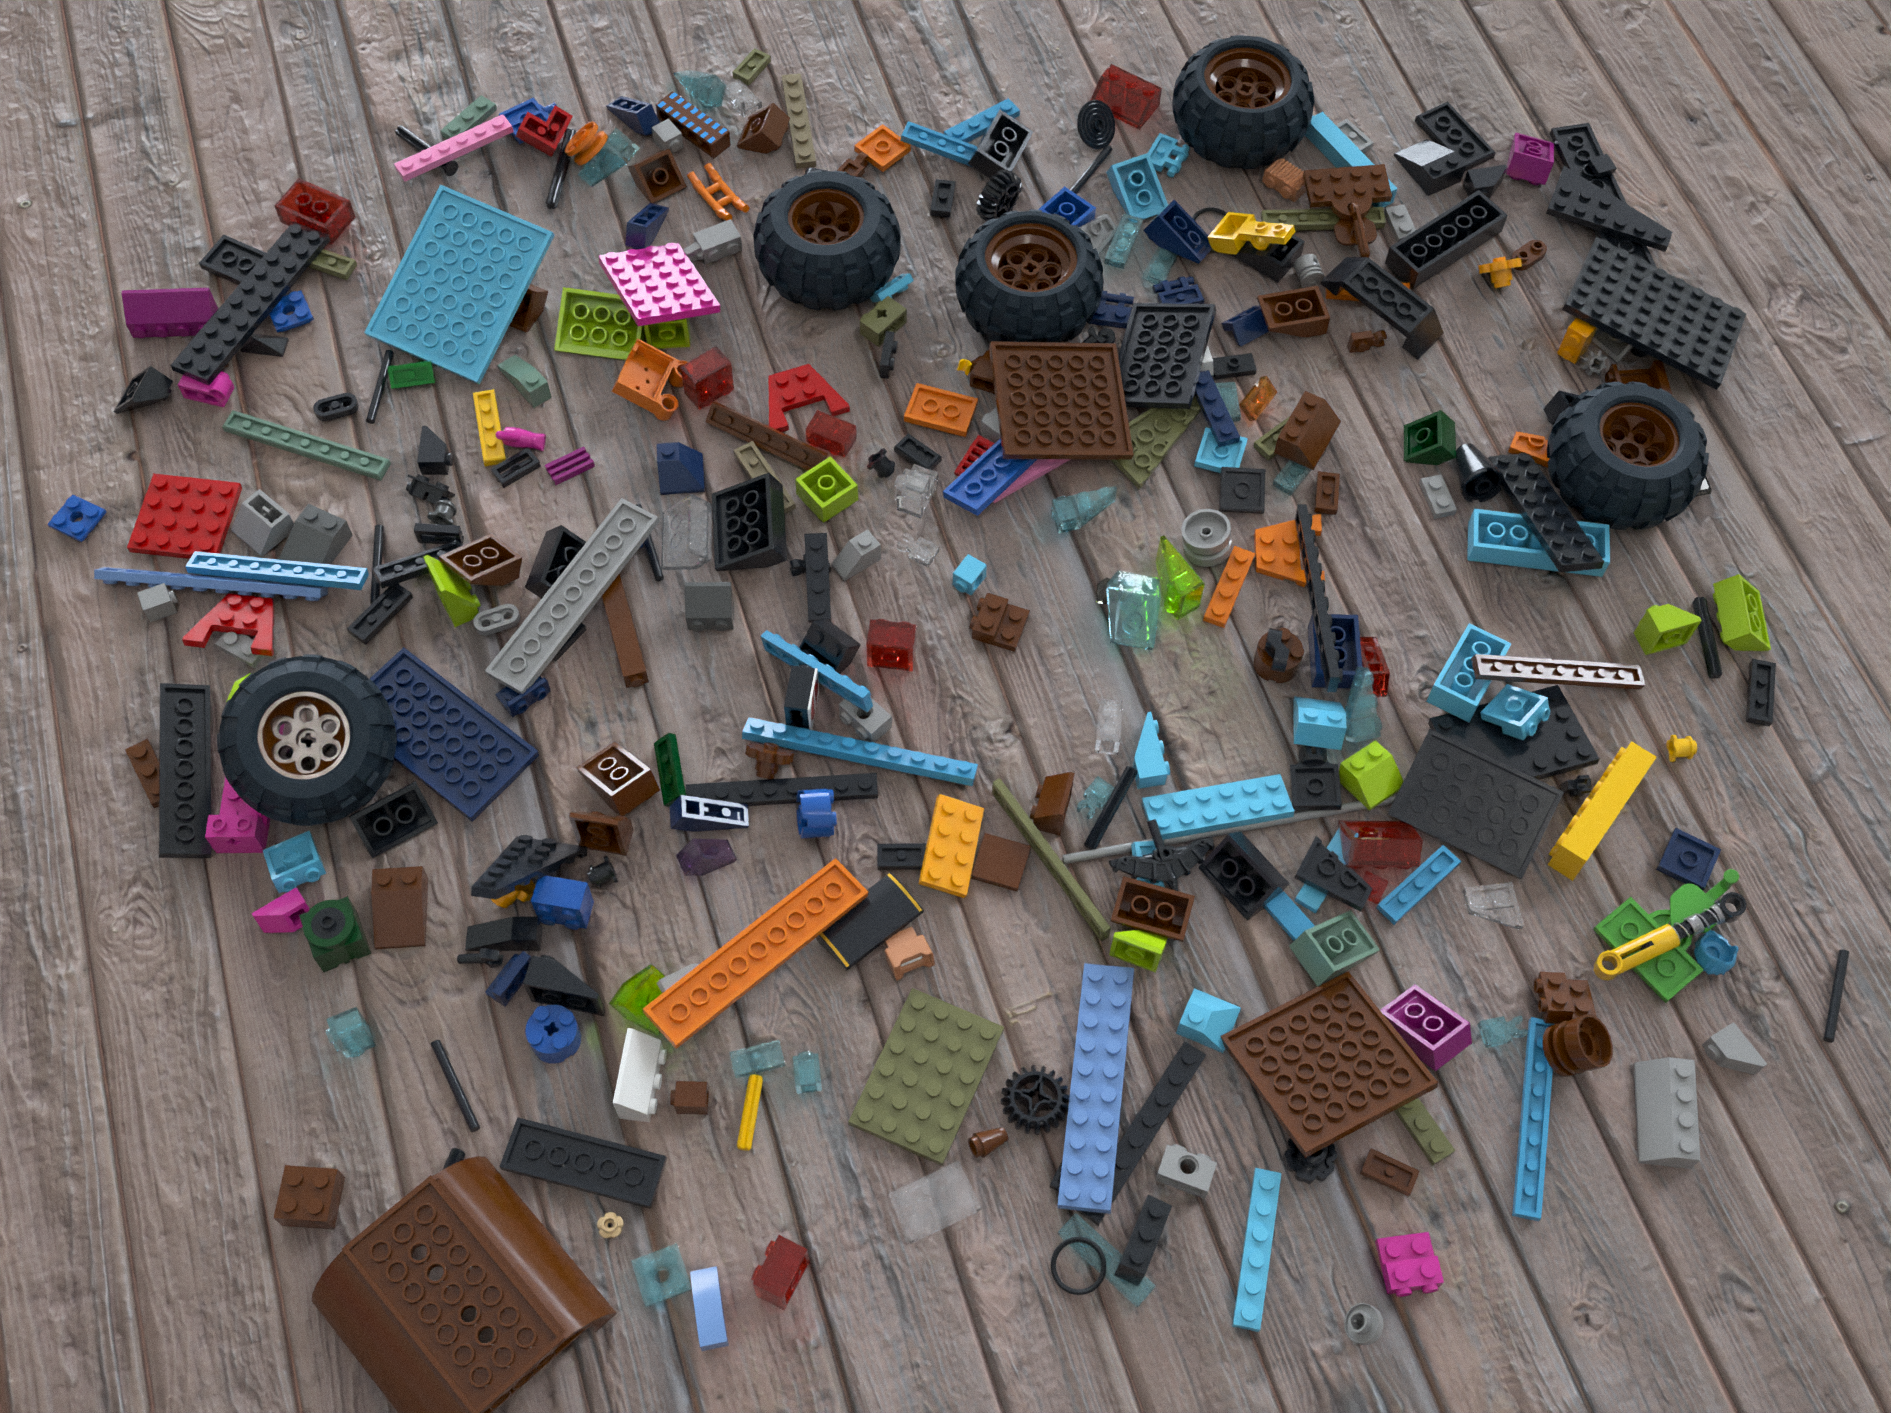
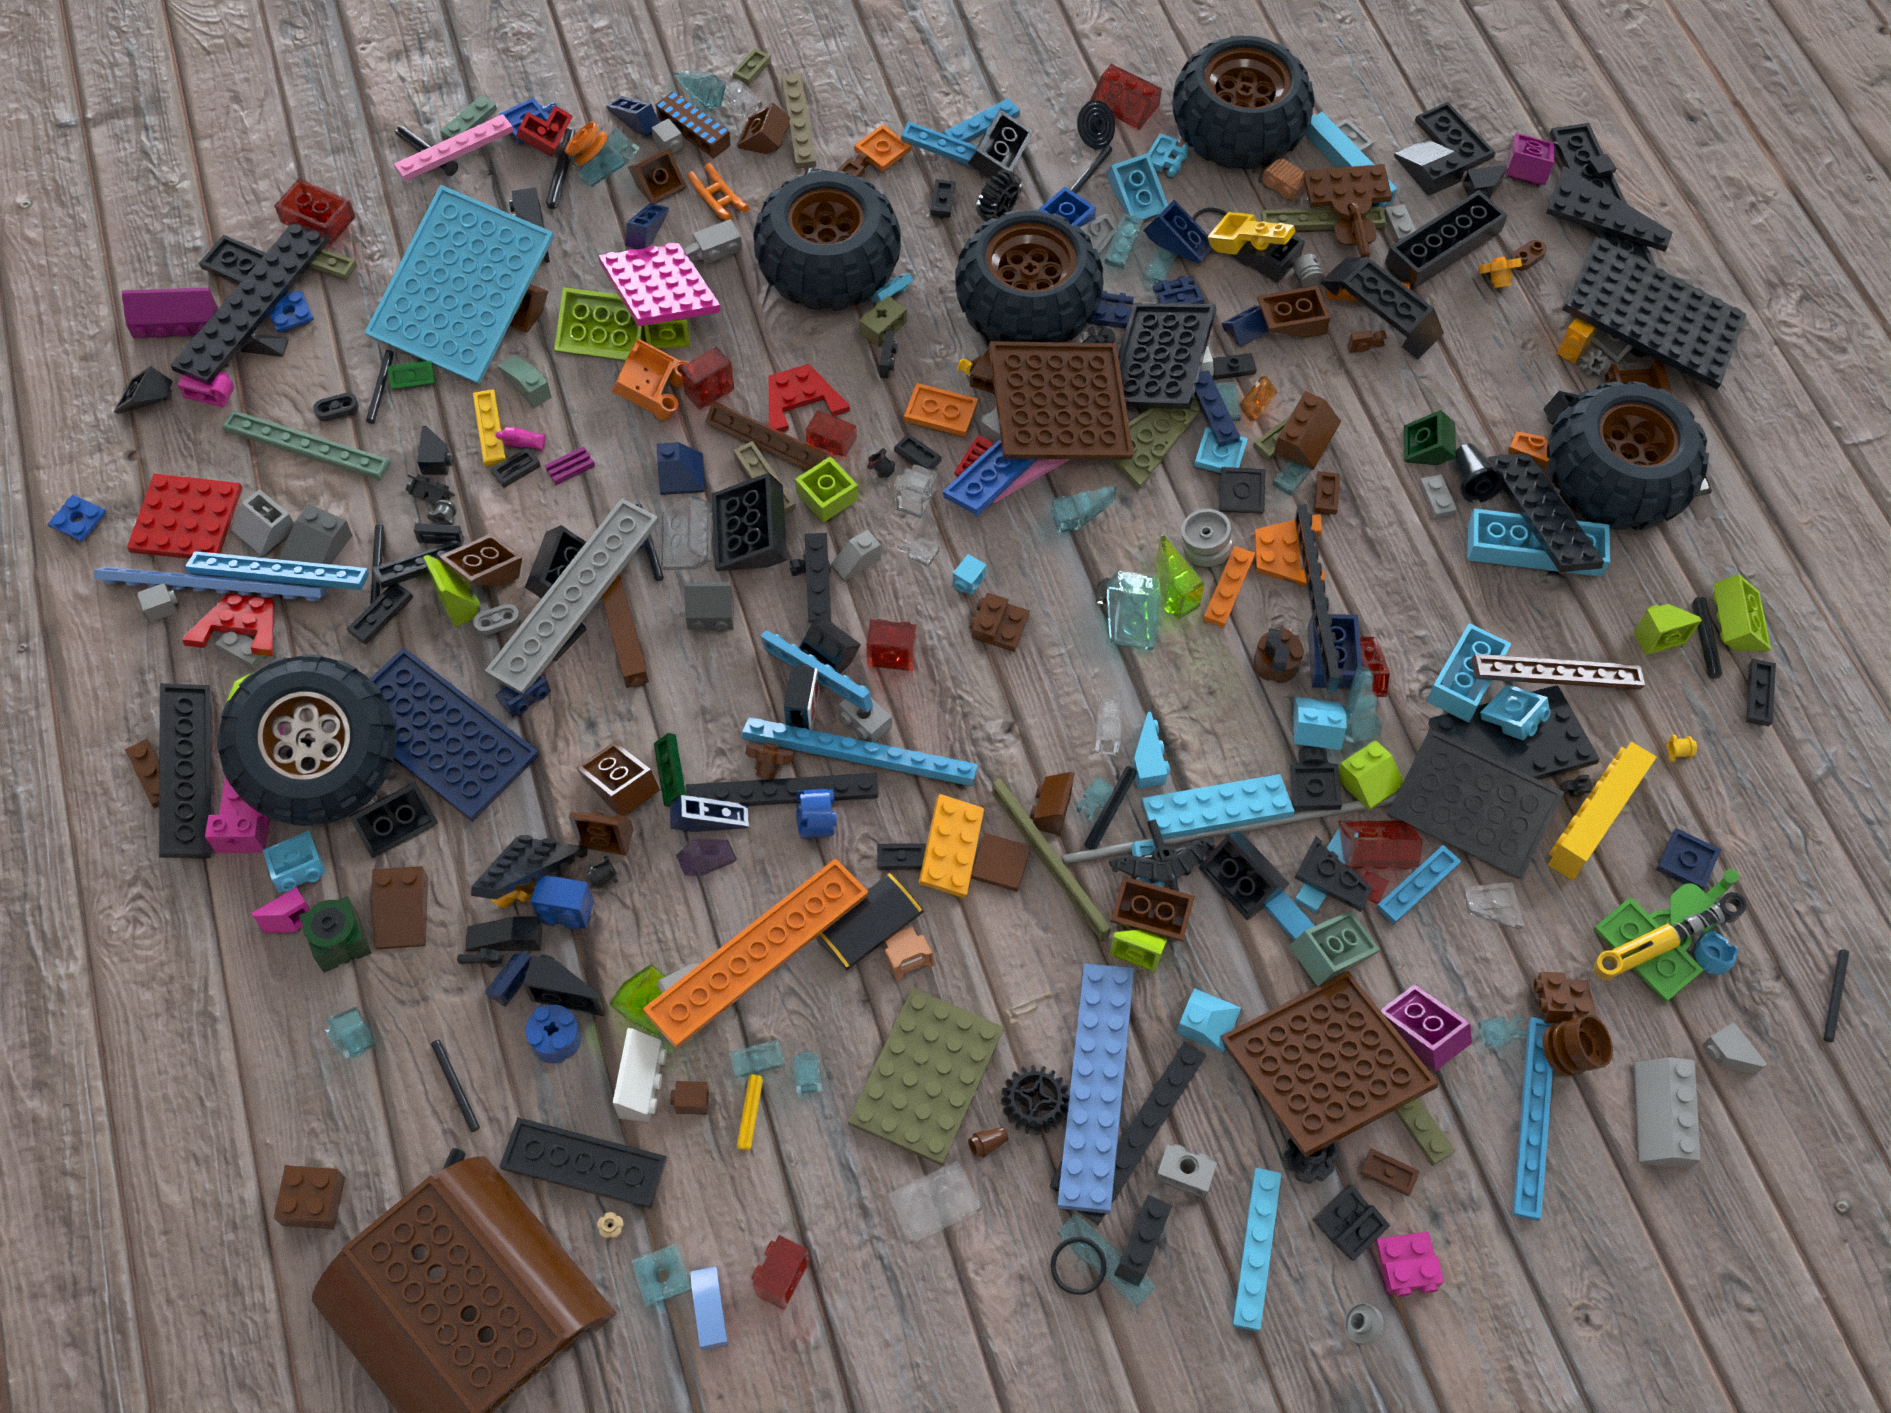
(527, 207): none -> black slope
(1351, 1222): none -> black slope

